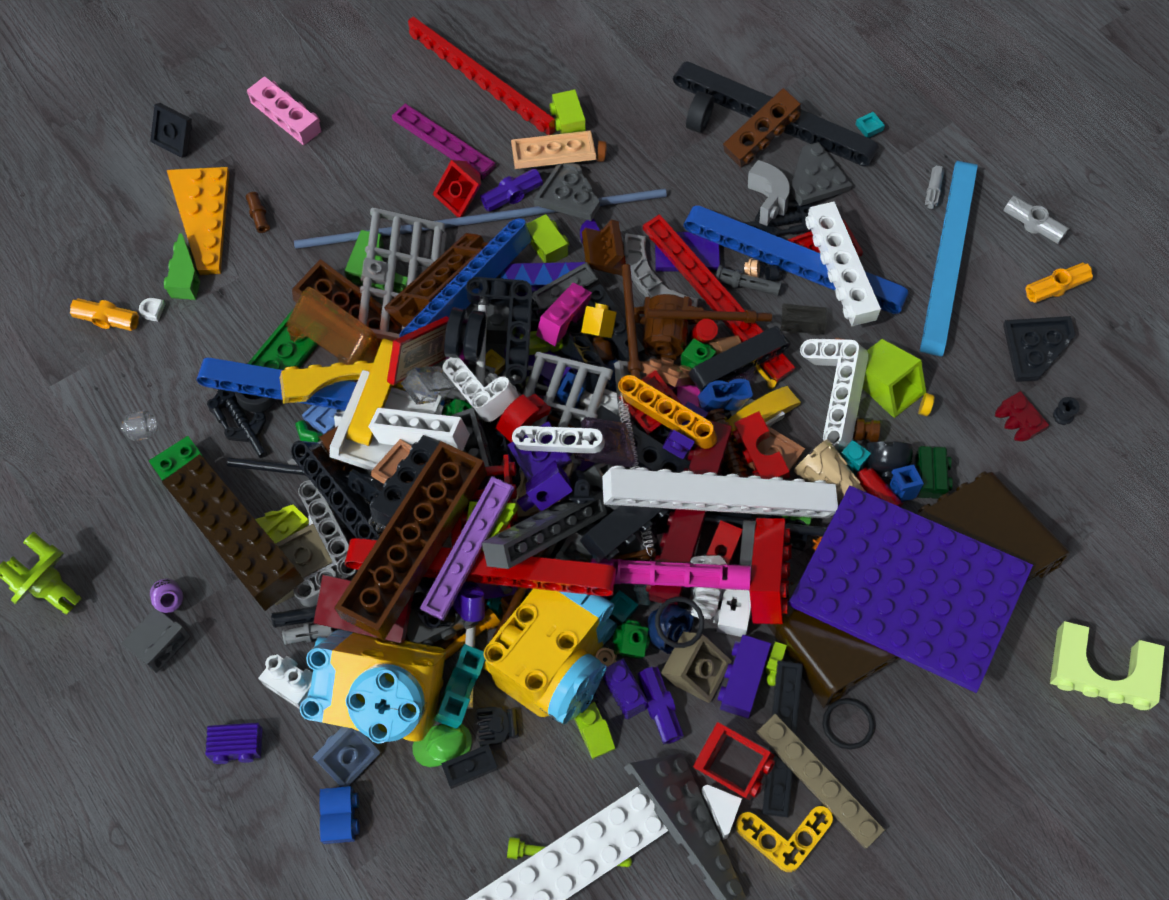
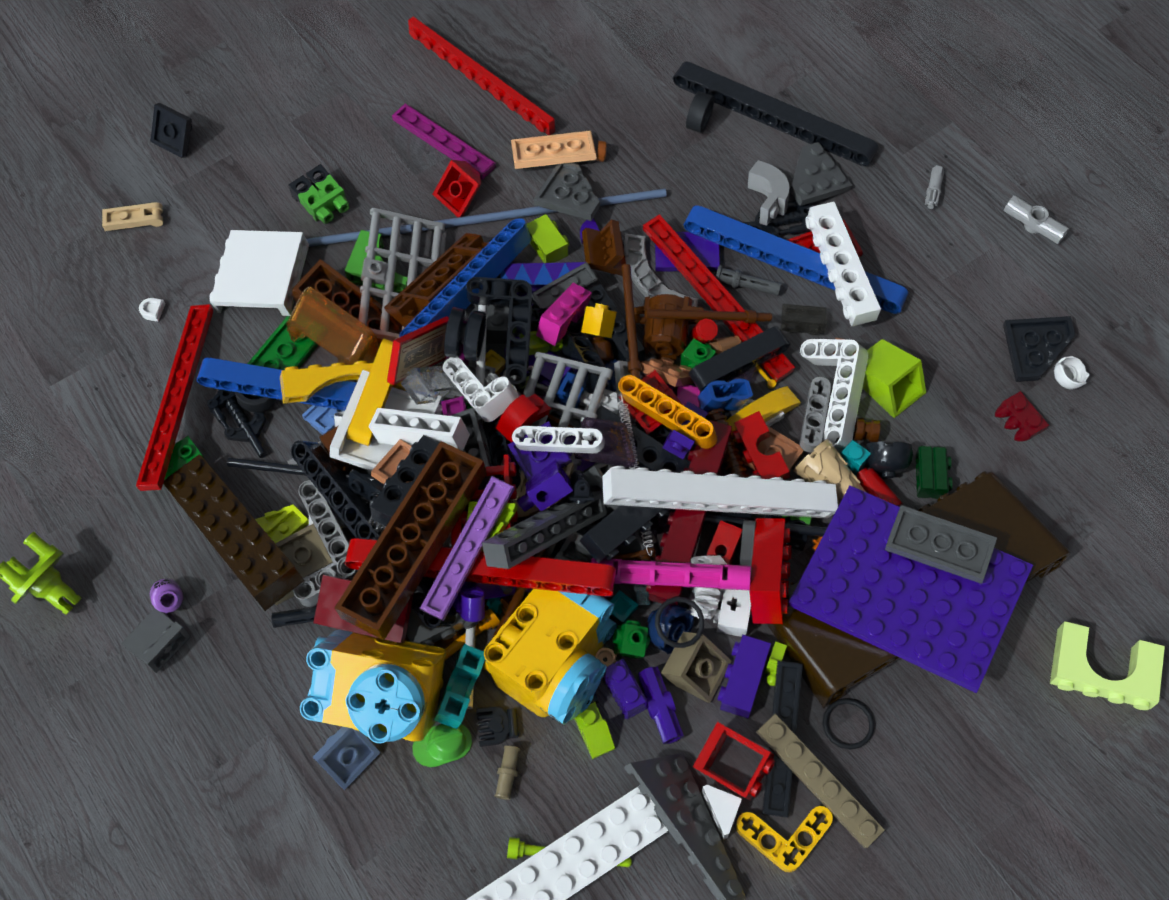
(104, 314): light orange piece -> none
(132, 216): none -> tan plate
(139, 425): clear head -> none
(174, 399): none -> red plate
(182, 275): bright green slope -> none
(202, 206): light orange wing -> none
(234, 742): dark purple brick -> none
(257, 212): reddish brown pin -> none
(260, 270): none -> white panel
(284, 110): bright pink brick -> none
(286, 679): white brick -> none
(292, 635): light grey pin -> none
(305, 434): green arm -> none
(319, 195): none -> bright green hips
(337, 815): blue brick -> none
(453, 406): none -> magenta tile
(469, 766): black plate -> none
(507, 772): none -> dark tan pin
(511, 190): dark purple piece -> none
(567, 112): lime brick -> none
(752, 268): light nougat plate -> none
(772, 272): black hinge -> none
(780, 103): reddish brown brick -> none
(815, 414): none -> light grey beam
(870, 124): teal plate -> none
(901, 485): blue brick -> none
(926, 404): yellow tile -> none
(941, 544): none -> dark grey plate
(948, 259): dark azure beam -> none
(1059, 282): light orange piece -> none
(1066, 410): black bush -> none
(1070, 372): none -> white hair

